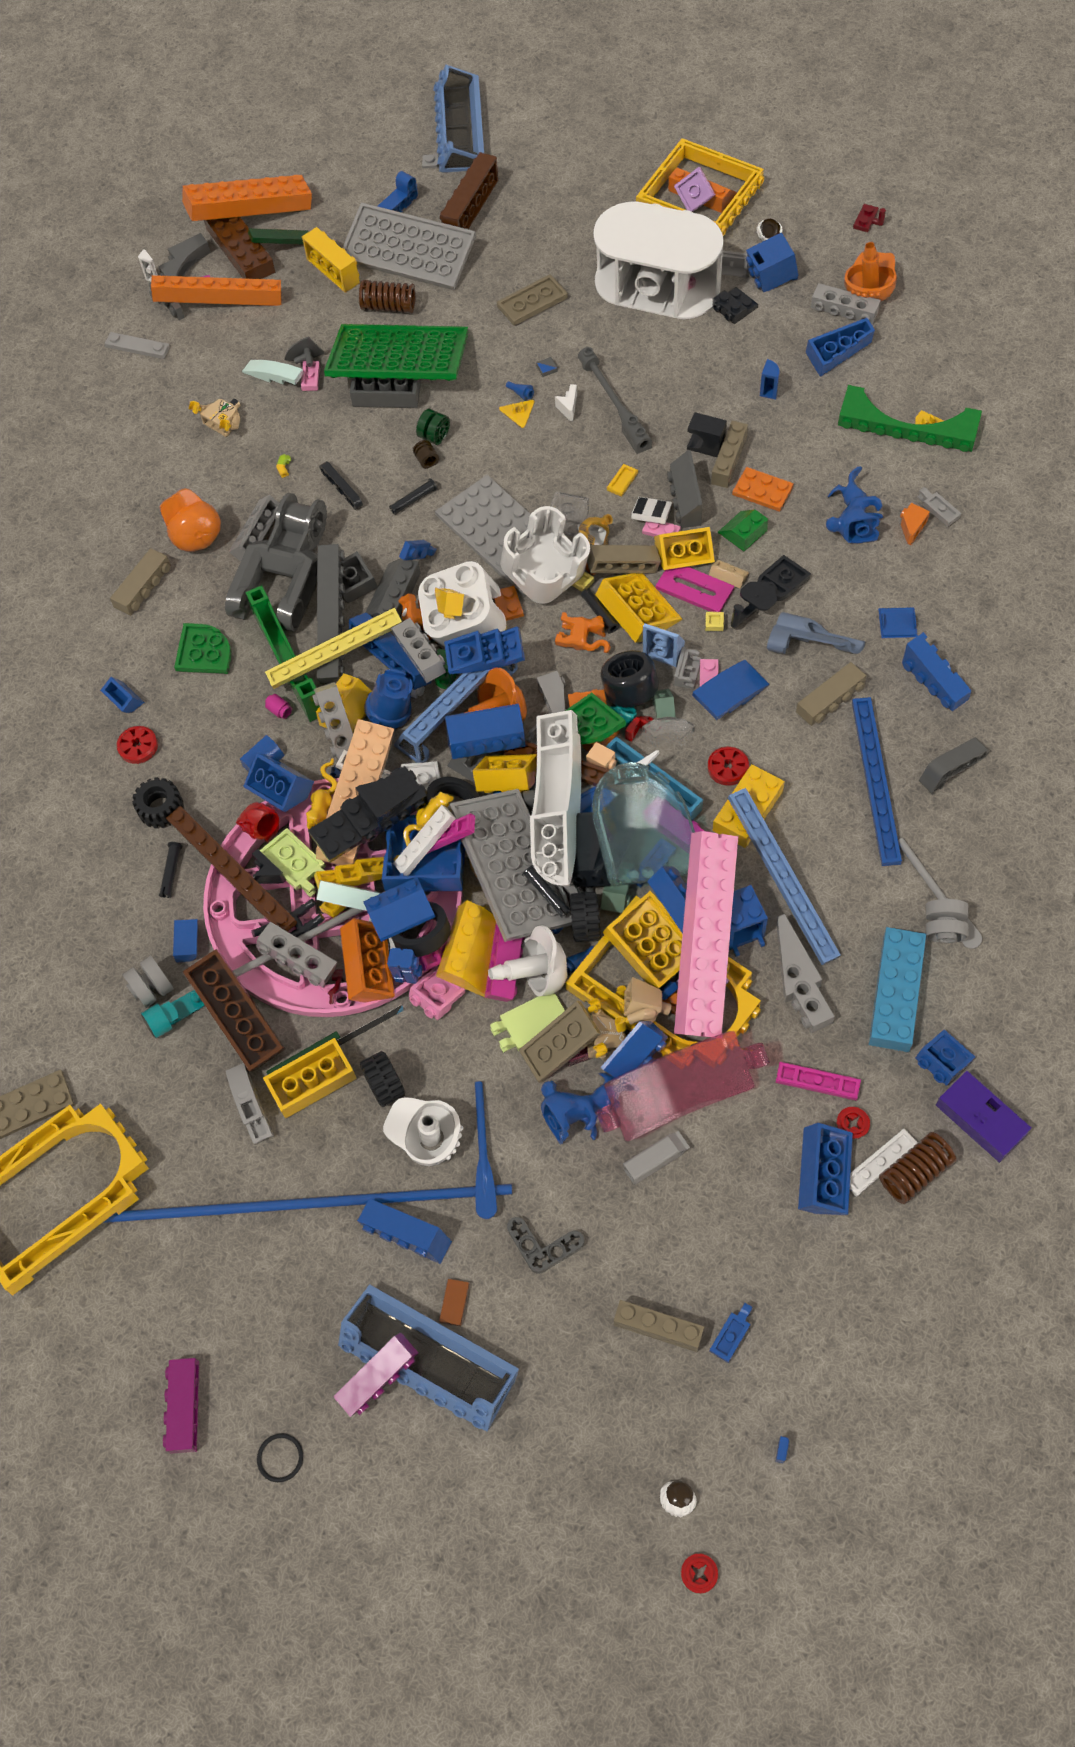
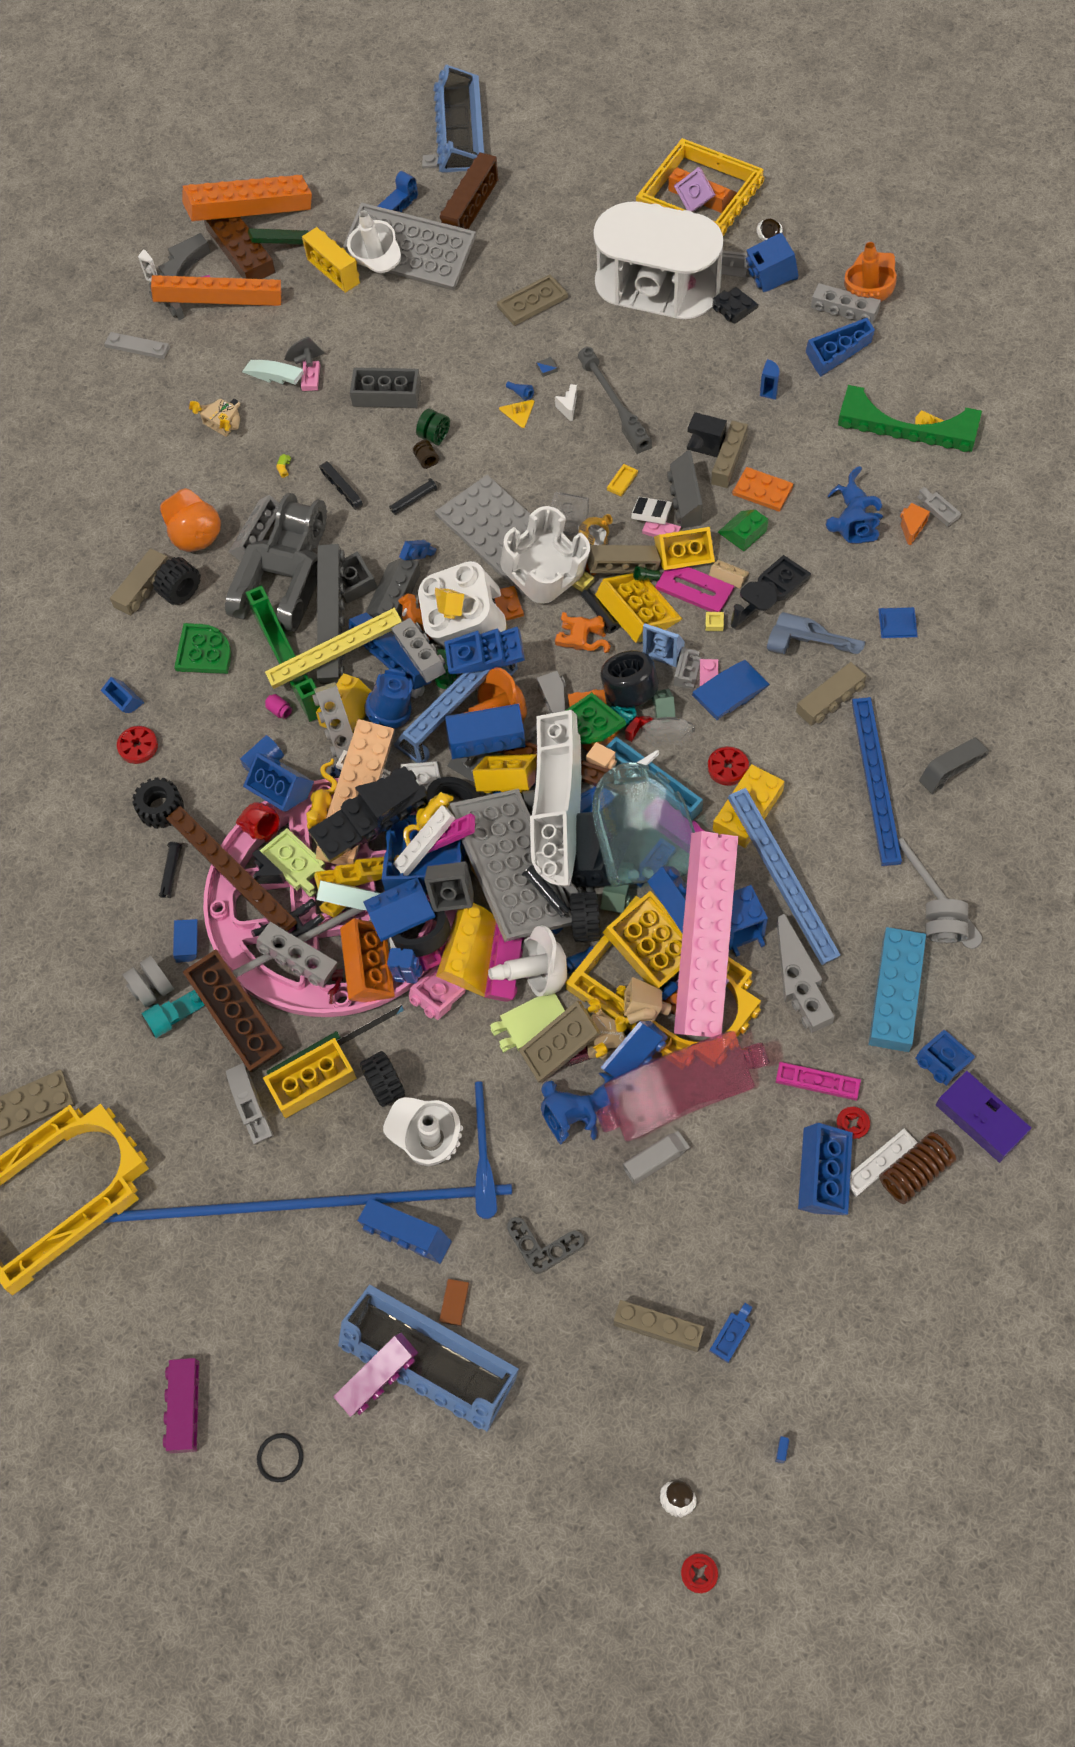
(176, 581): none -> black tyre
(374, 244): none -> white piece
(388, 293): reddish brown piece -> none
(397, 352): green plate -> none
(449, 886): none -> dark grey brick
(643, 574): none -> dark green pin
(867, 217): dark red plate -> none
(935, 673): blue wedge -> none

